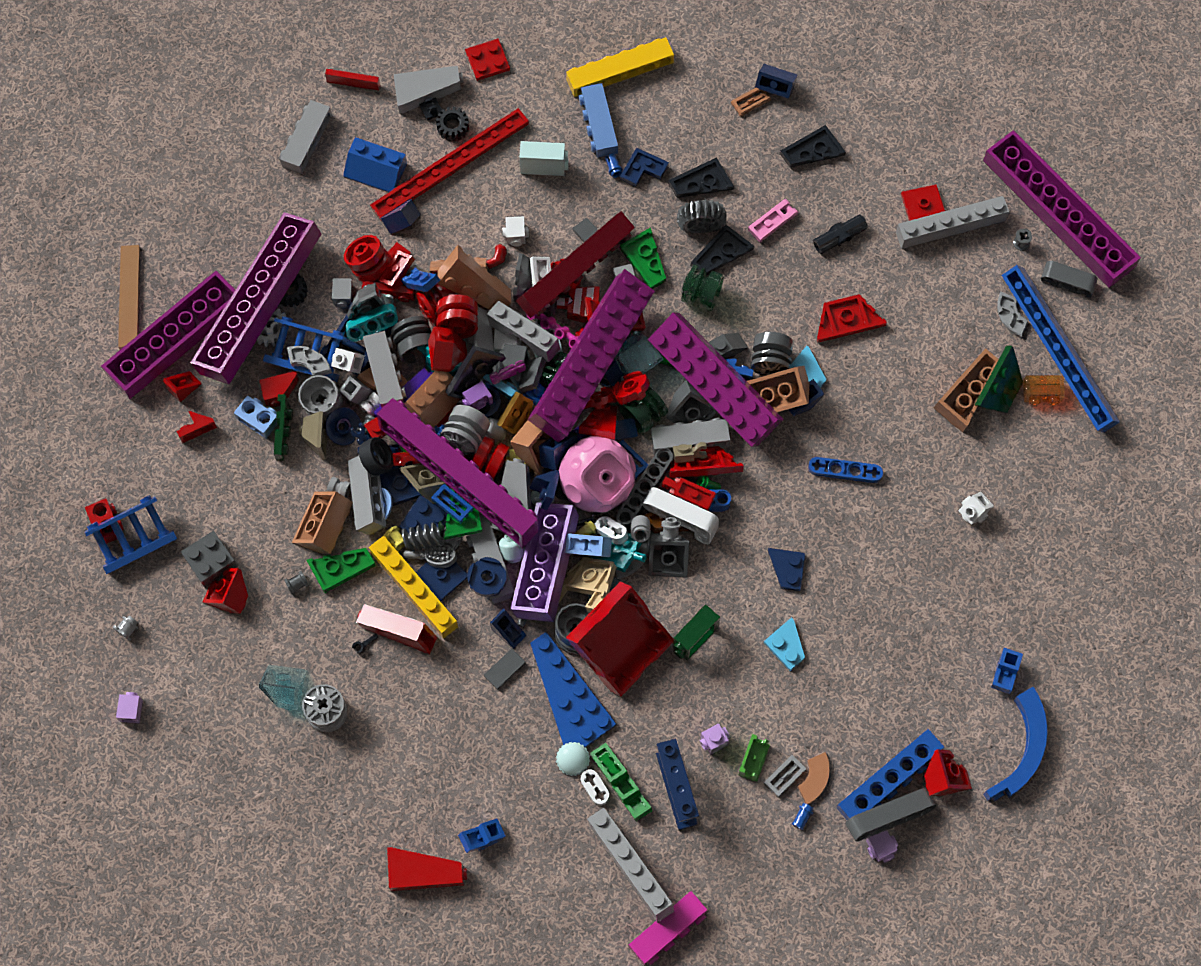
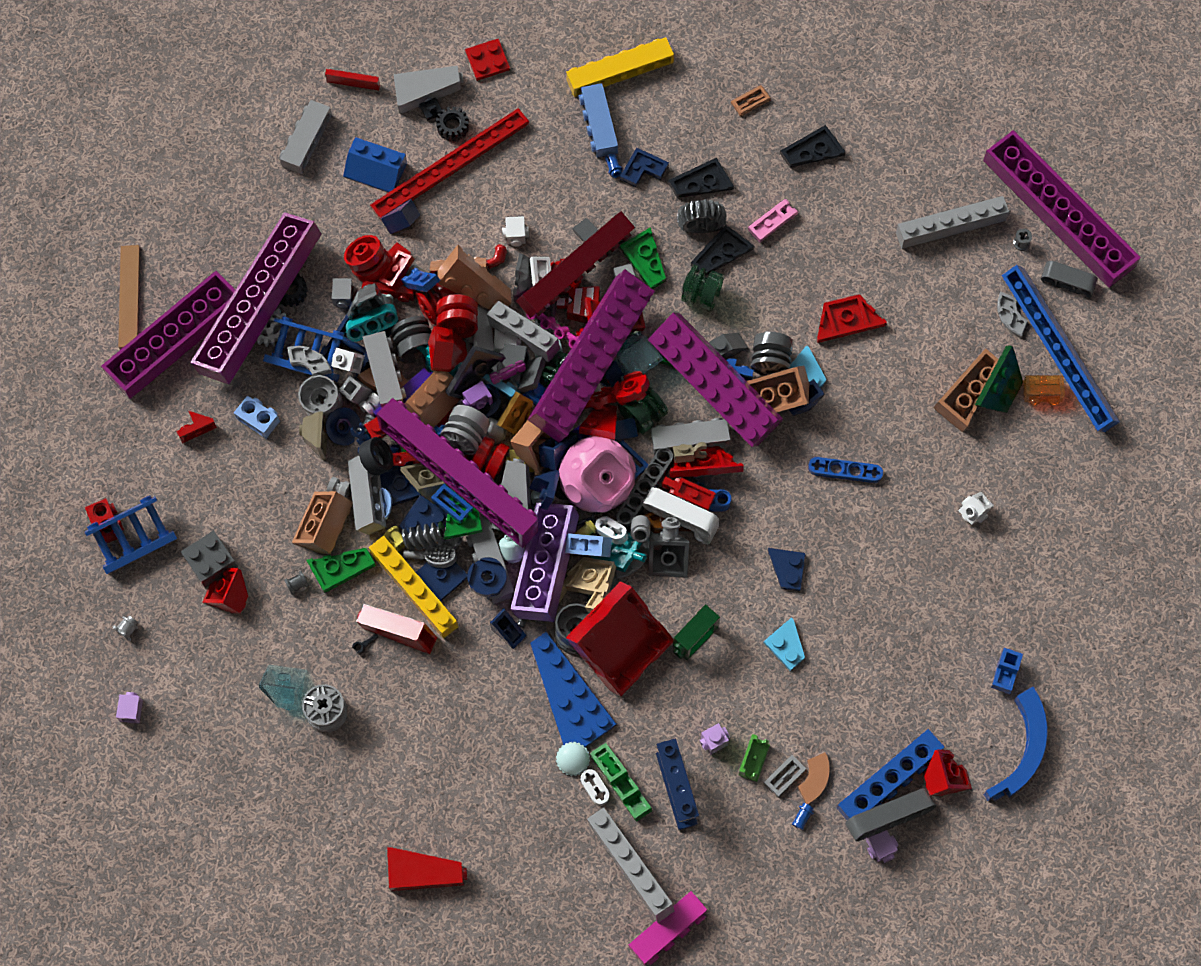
(181, 385): red slope -> none
(277, 385): red slope -> none
(284, 430): dark green wing -> none
(482, 836): blue brick -> none
(504, 669): dark grey tile -> none
(543, 158): light aqua brick -> none
(689, 406): dark grey slope -> none
(705, 482): green pin -> none
(776, 81): dark blue brick -> none
(840, 233): black piece -> none
(922, 202): red plate -> none

